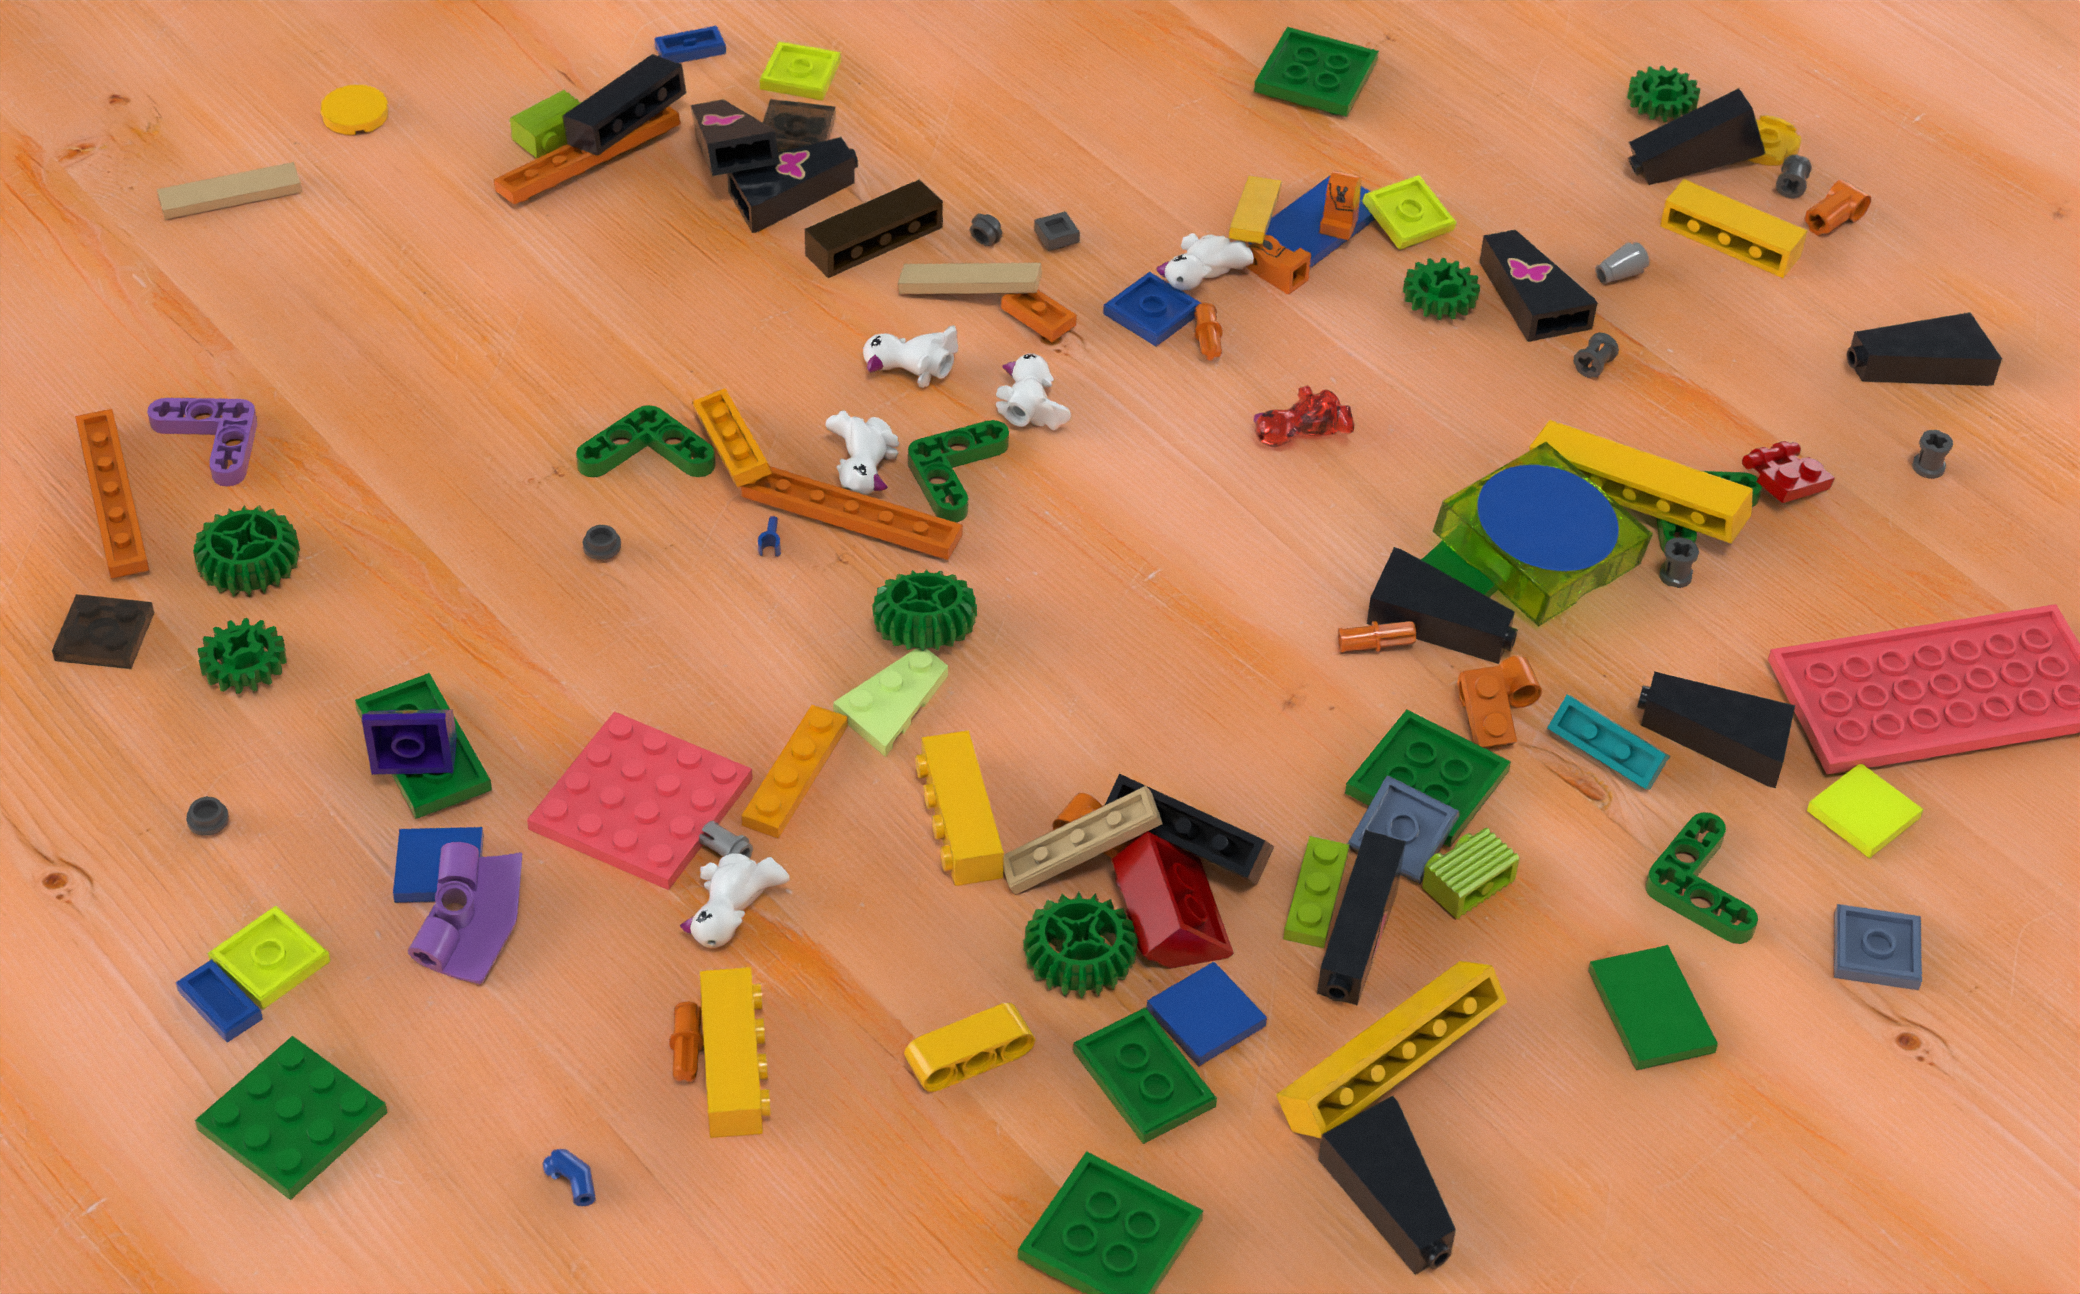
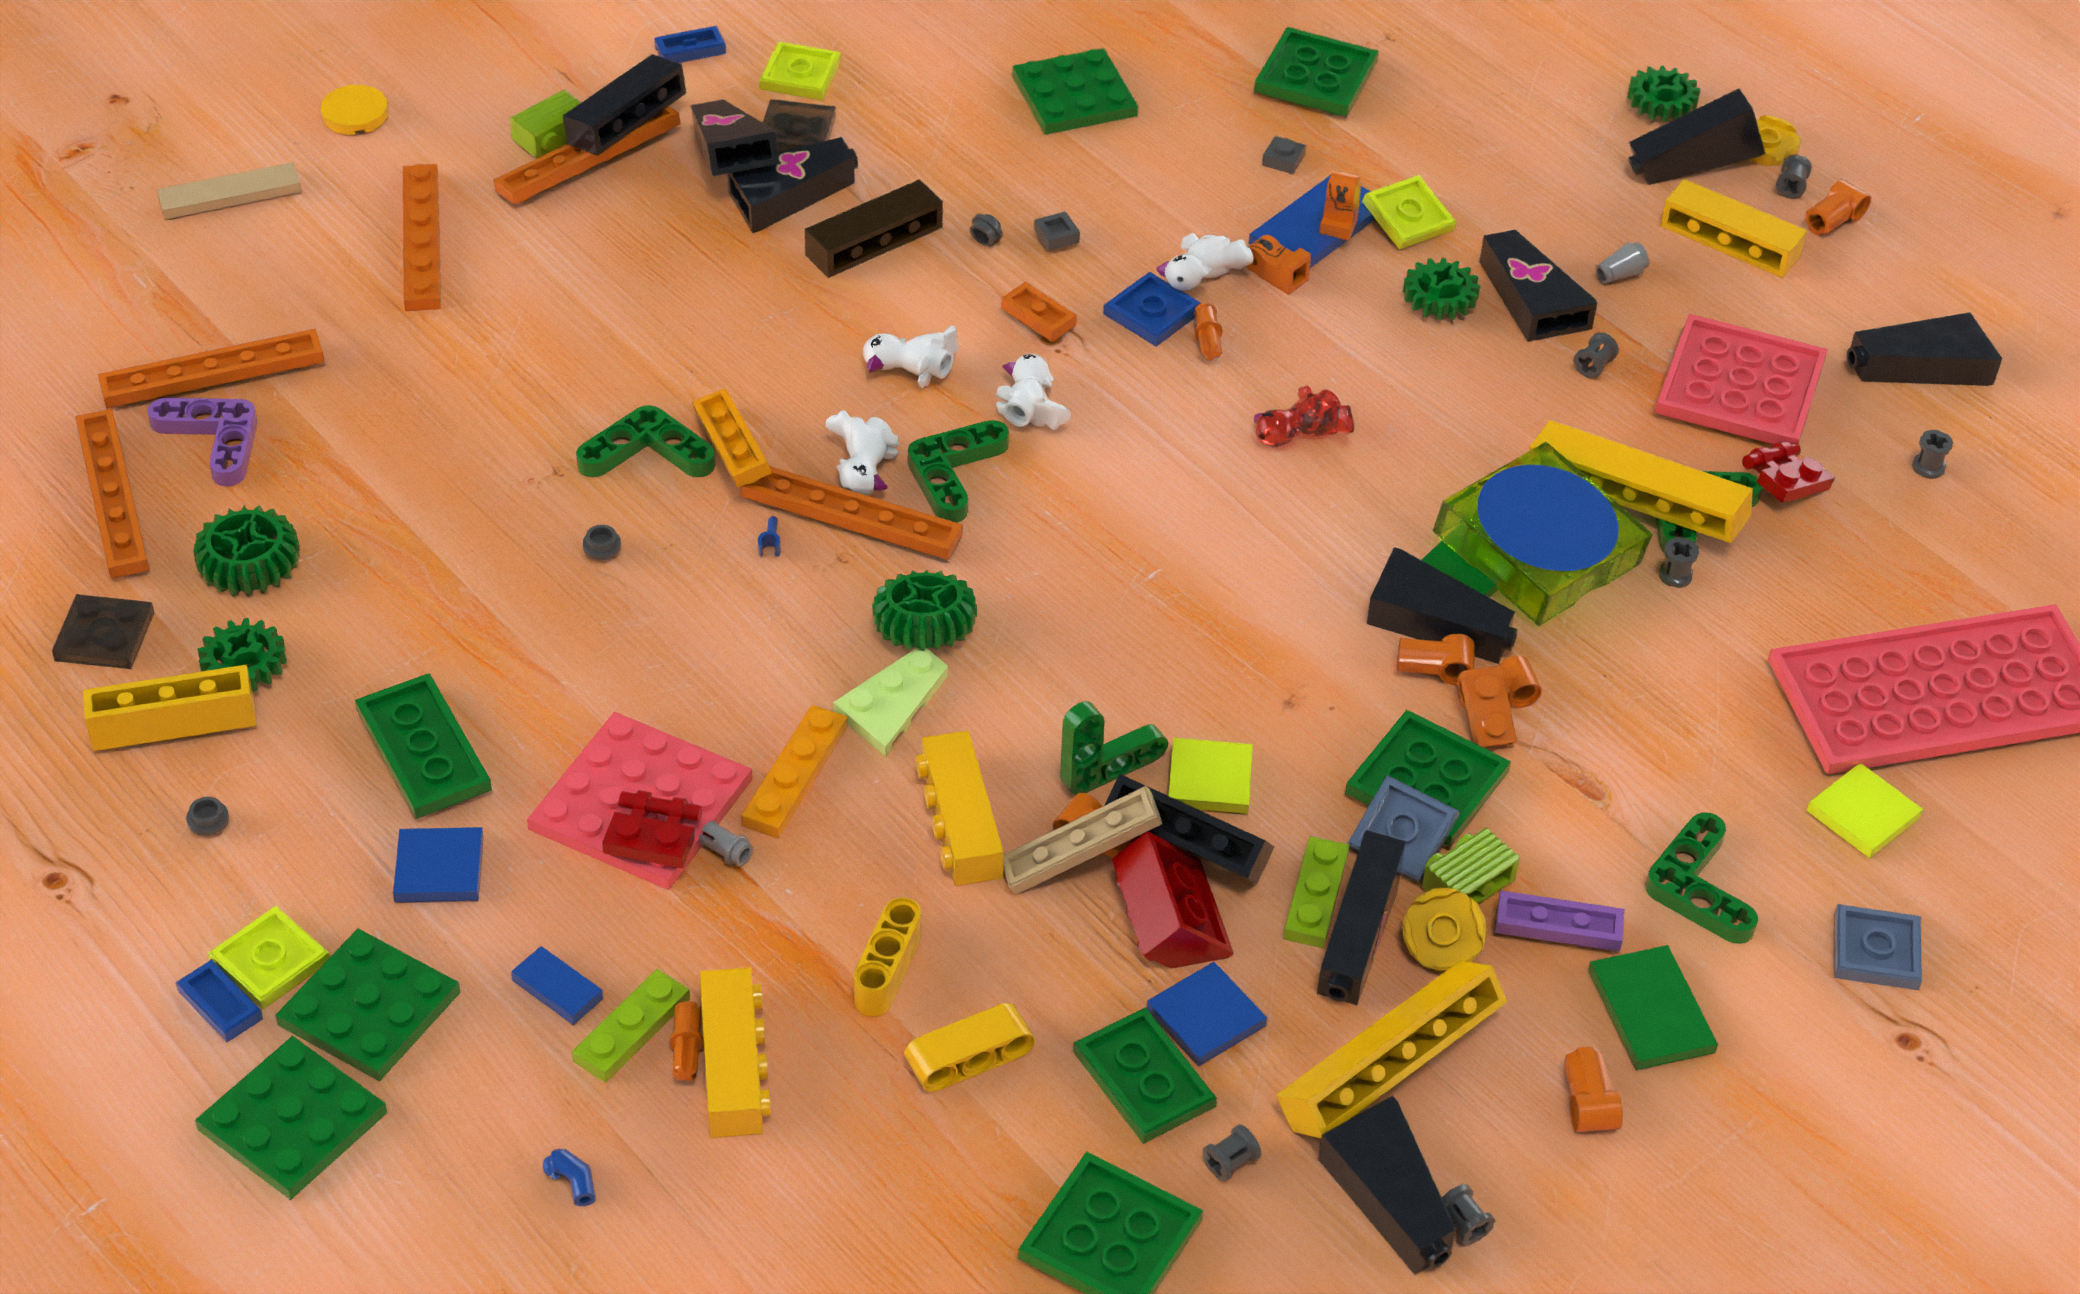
(169, 707): none -> yellow brick
(210, 368): none -> orange plate
(368, 1004): none -> green plate
(410, 741): dark purple slope -> none
(421, 237): none -> orange plate
(469, 939): medium lavender panel -> none
(557, 985): none -> blue tile
(630, 1025): none -> lime plate
(651, 839): none -> red plate
(731, 889): white animal -> none
(887, 956): none -> yellow beam
(970, 278): tan tile -> none
(1074, 91): none -> green plate
(1084, 956): green gear -> none
(1098, 762): none -> green beam
(1211, 774): none -> neon yellow tile
(1231, 1152): none -> dark grey bush
(1255, 209): yellow tile -> none
(1284, 155): none -> dark grey plate
(1376, 636): orange axle -> none
(1442, 657): none -> orange piece
(1444, 929): none -> yellow tile
(1467, 1214): none -> dark grey bush
(1560, 920): none -> medium lavender plate
(1591, 1100): none -> orange piece
(1608, 742): teal plate -> none
(1720, 724): black slope -> none
(1741, 381): none -> coral plate

